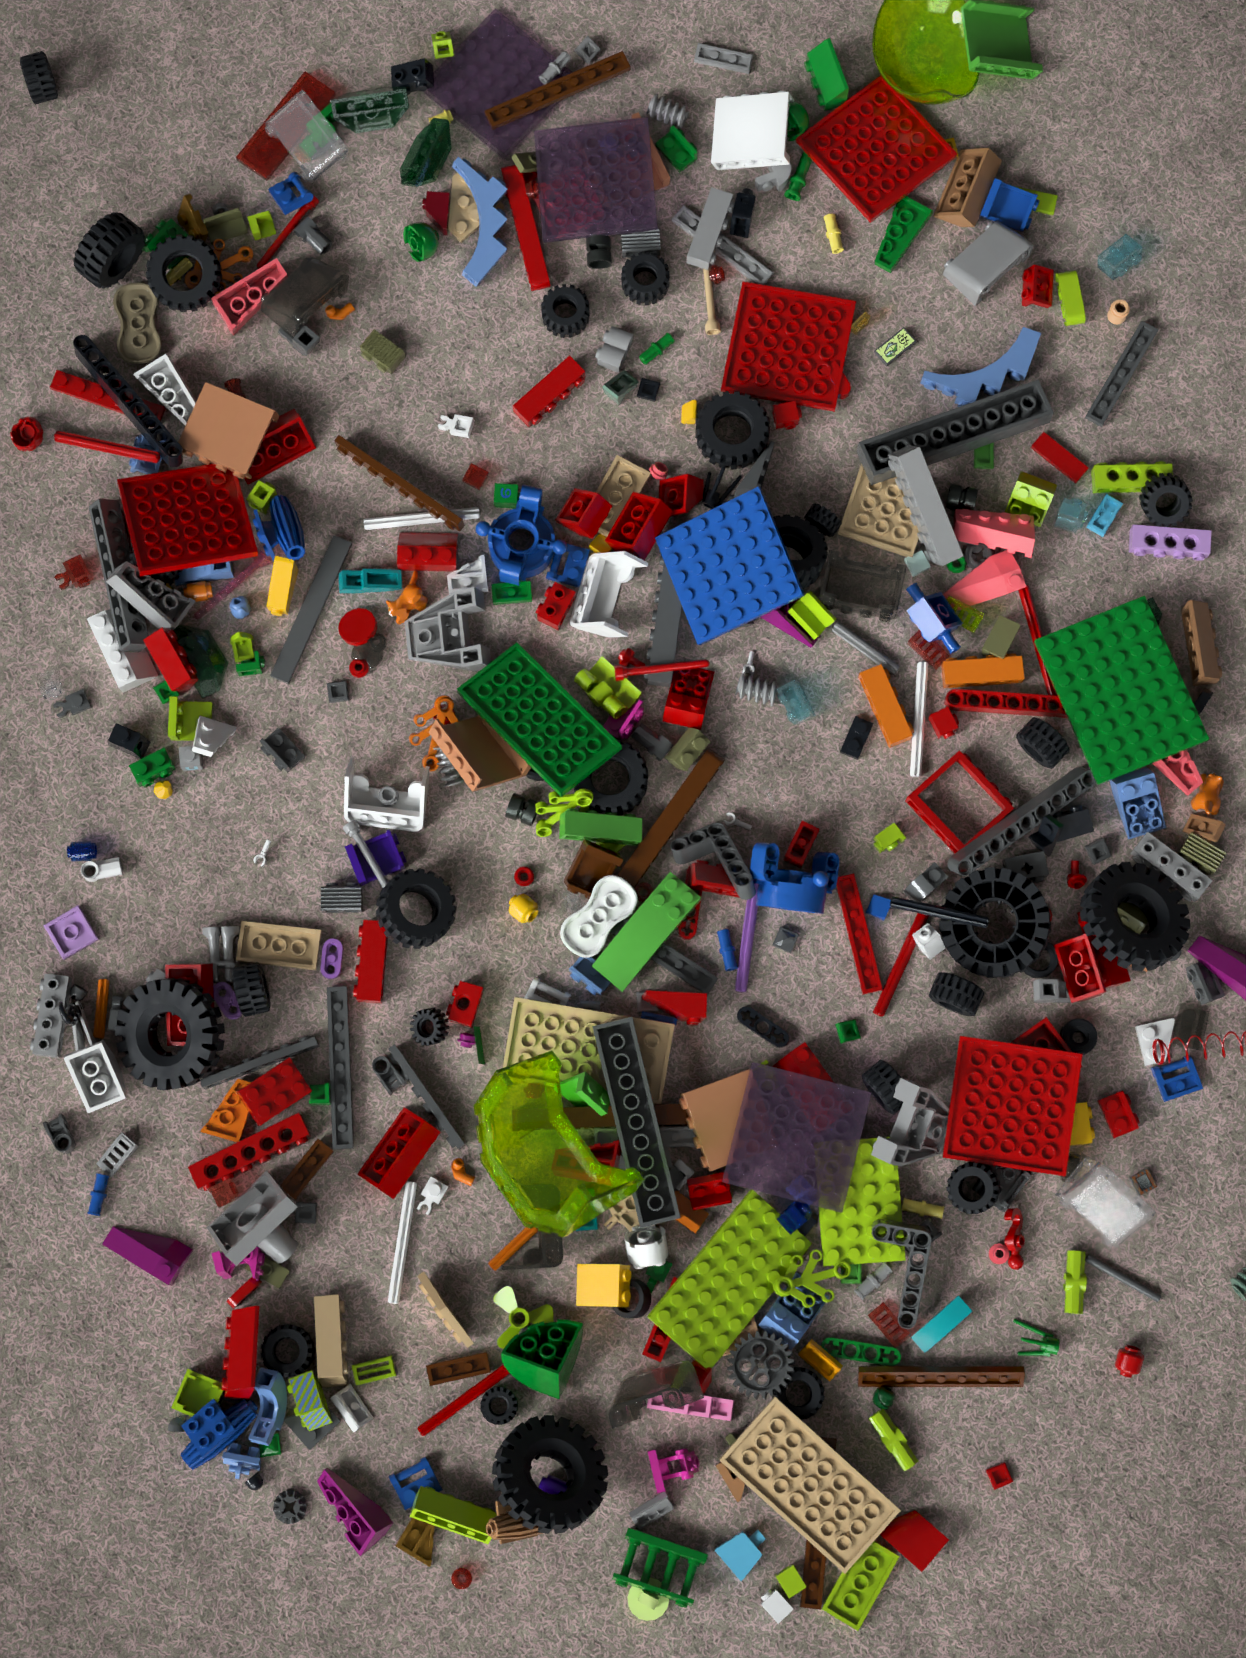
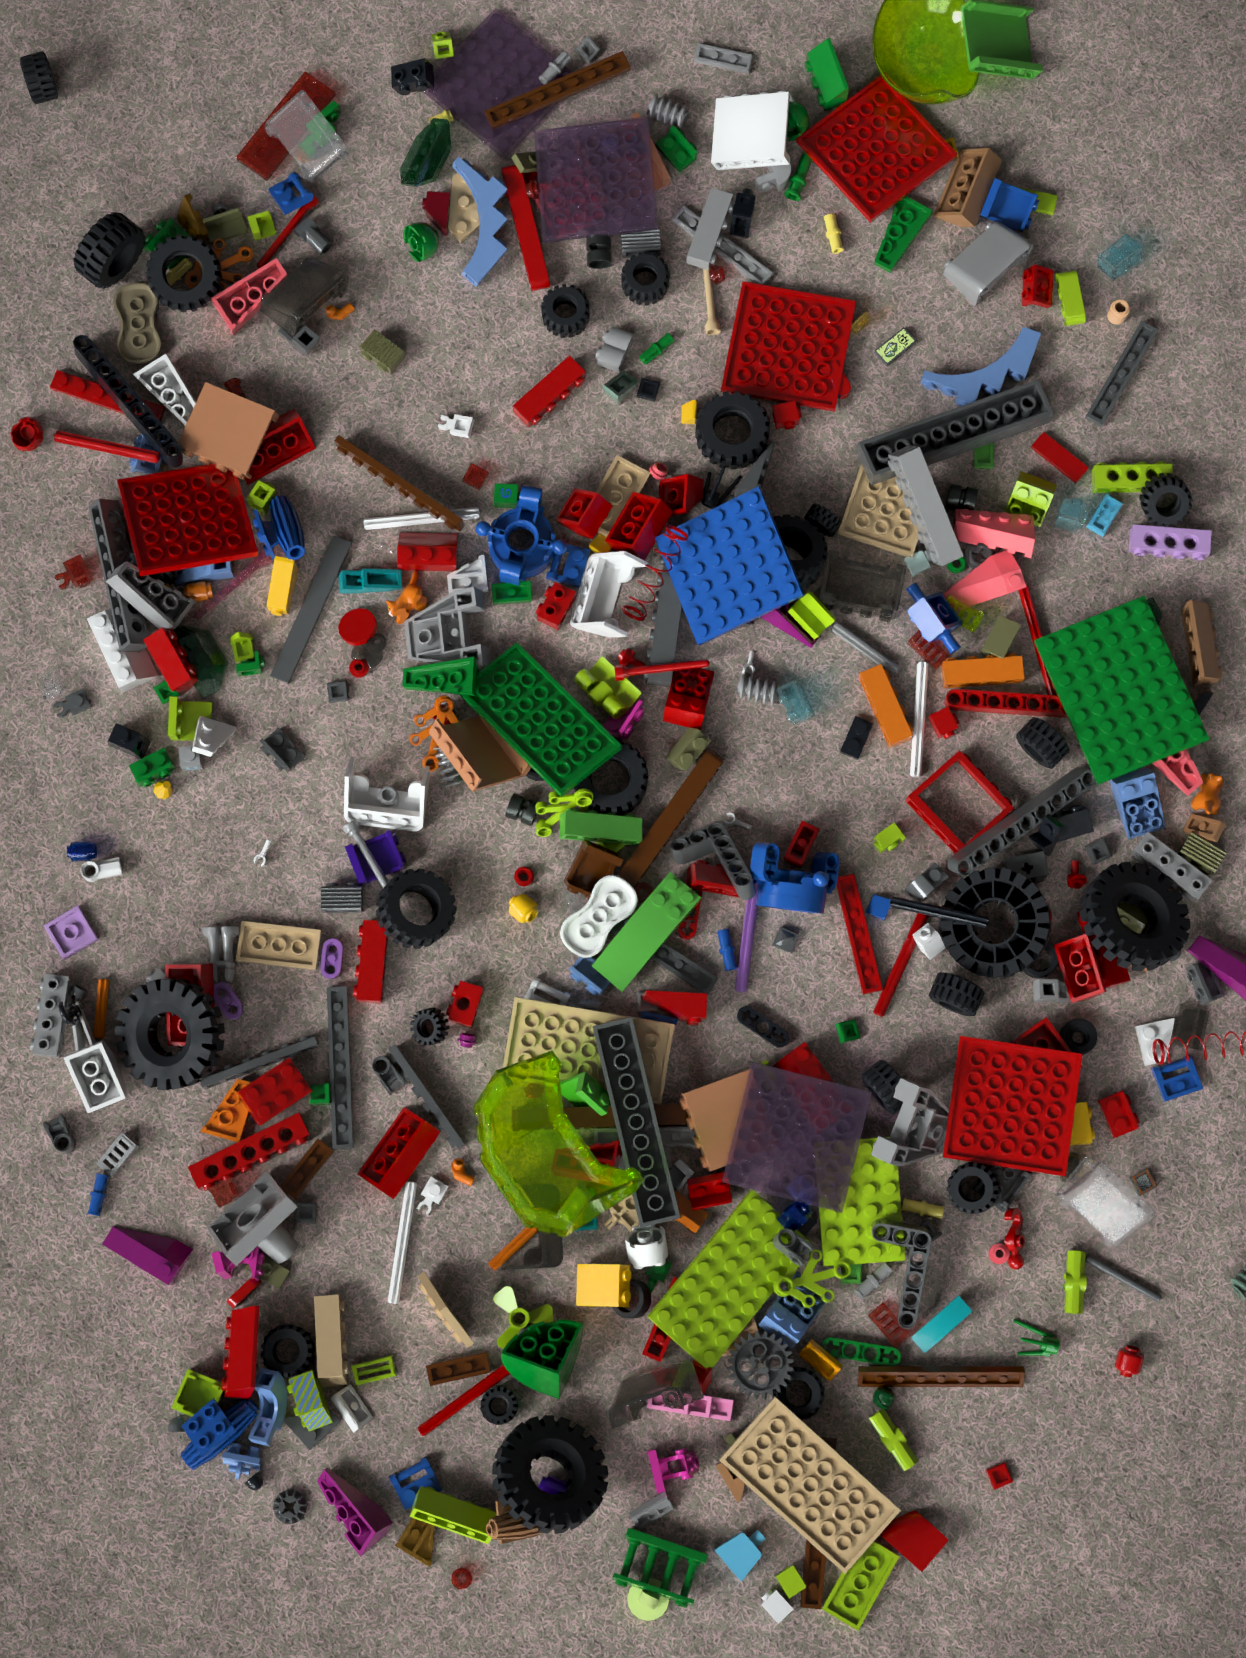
(117, 1003): dark grey plate -> none
(240, 607): medium blue piece -> none
(251, 989): black tyre -> none
(273, 1449): green tile -> none
(370, 108): clear green wedge -> none
(444, 677): none -> green wing
(478, 1039): green sticker -> none
(651, 741): dark grey piece -> none
(673, 536): none -> red piece
(794, 1246): none -> dark grey piece

